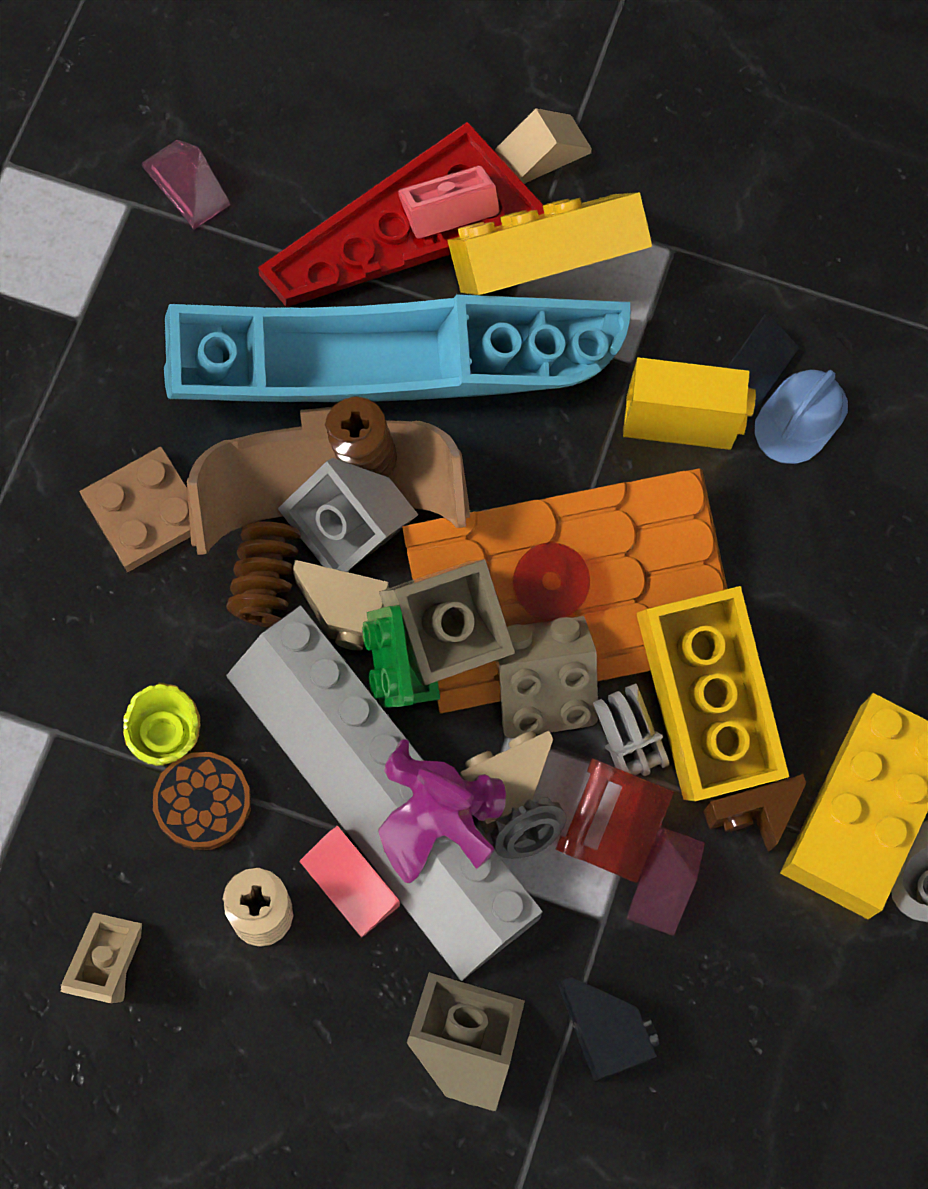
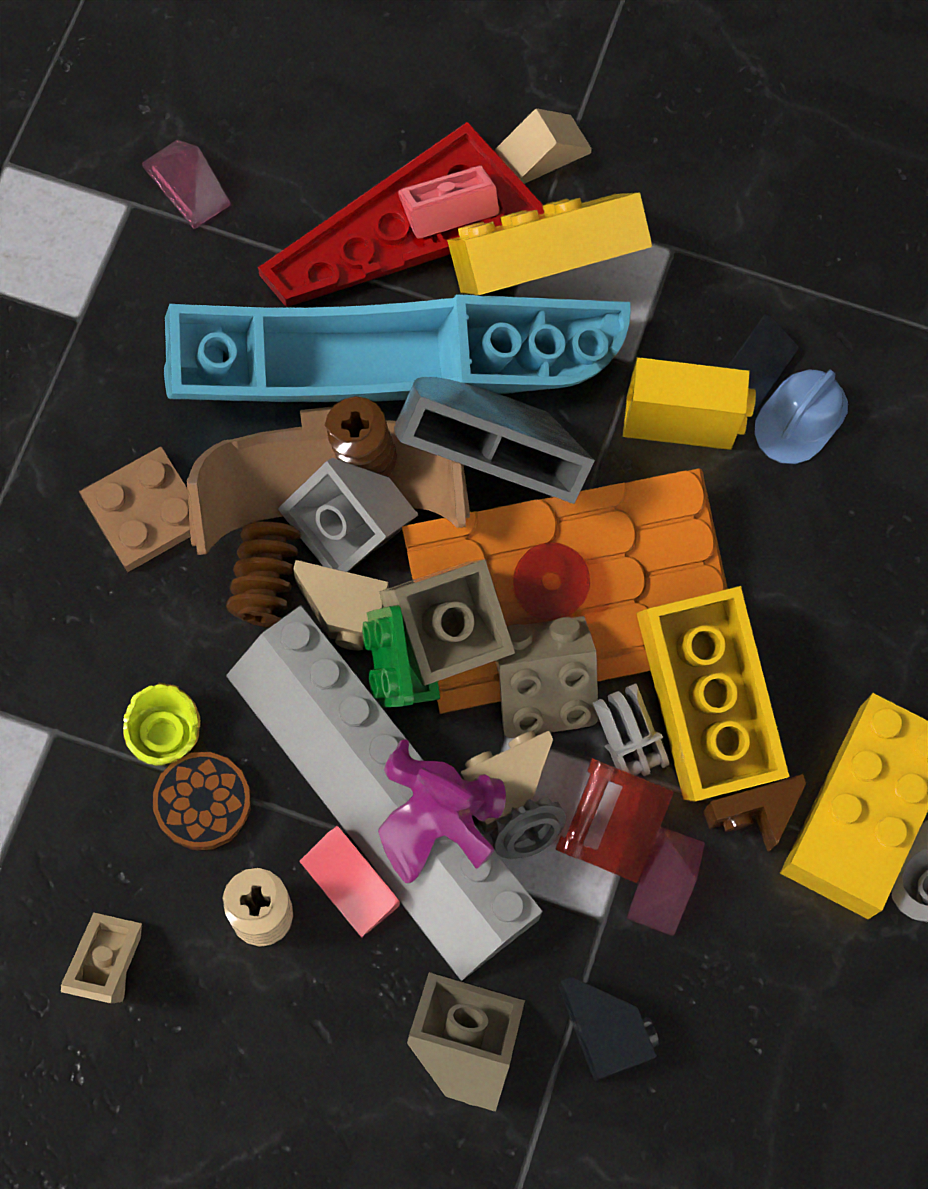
(493, 436): none -> dark grey brick

